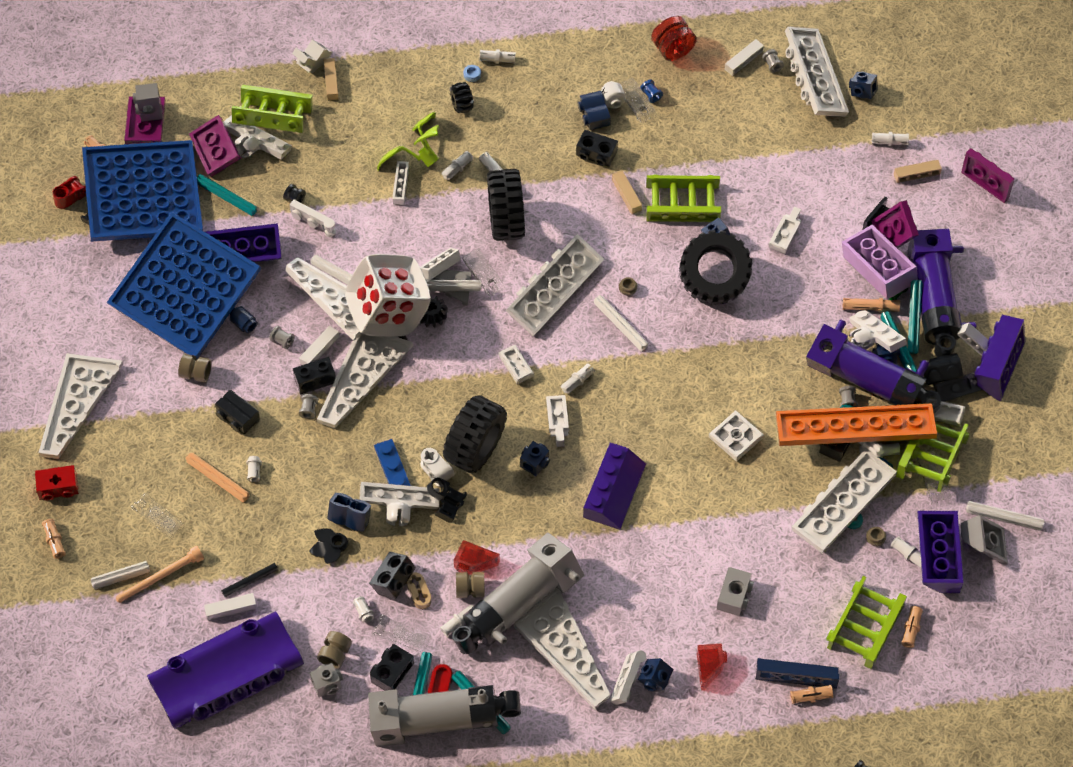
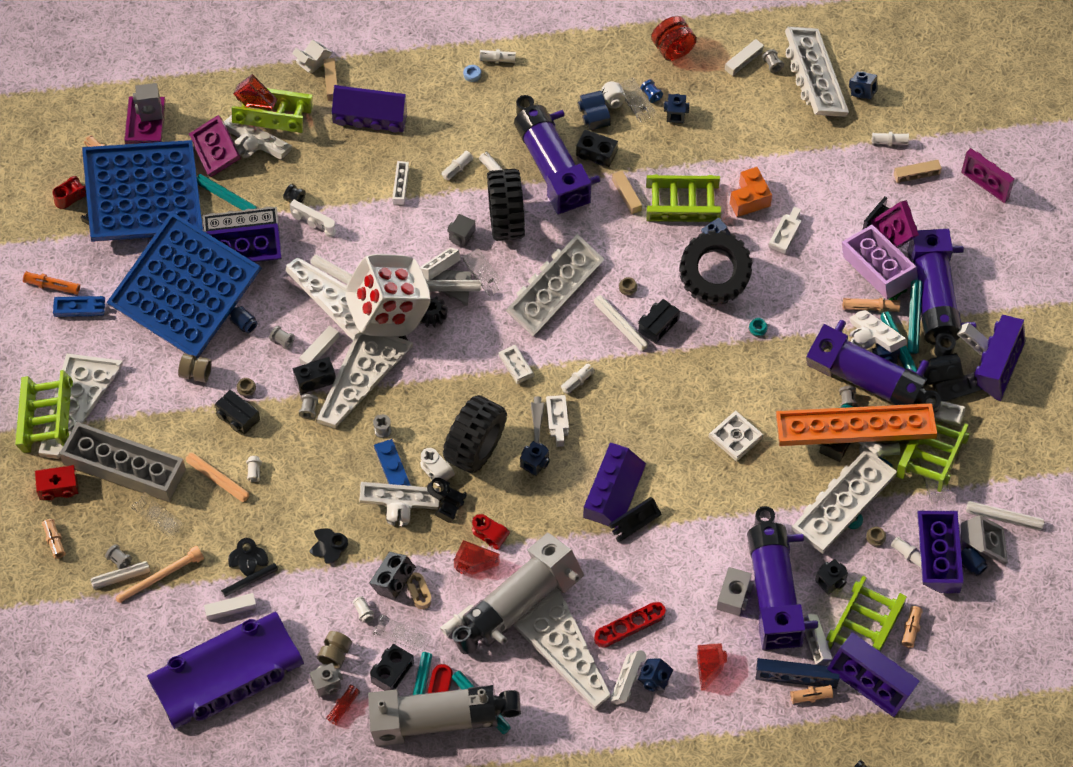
(28, 405): none -> lime fence
(30, 278): none -> orange pin
(79, 306): none -> blue hinge
(118, 556): none -> light grey bush
(123, 461): none -> light grey brick
(240, 219): none -> brick
(246, 387): none -> dark tan plate
(247, 559): none -> black plate
(254, 94): none -> clear red slope
(343, 704): none -> clear red pin
(349, 512): dark blue brick -> none
(369, 108): none -> dark purple slope
(382, 426): none -> light grey bush
(426, 154): lime plant -> none
(461, 97): black gear -> none
(461, 230): none -> dark grey brick
(470, 585): dark tan wheel -> none
(491, 532): none -> red piece
(537, 412): none -> light grey piece
(566, 183): none -> dark purple piece
(627, 621): none -> red beam
(635, 519): none -> black hinge
(658, 321): none -> black brick
(676, 108): none -> dark blue brick
(752, 195): none -> orange brick
(760, 323): none -> teal plate
(780, 616): none -> dark purple piece
(817, 642): none -> white piece
(831, 576): none -> black brick
(873, 674): none -> dark purple slope
(973, 561): none -> dark blue brick

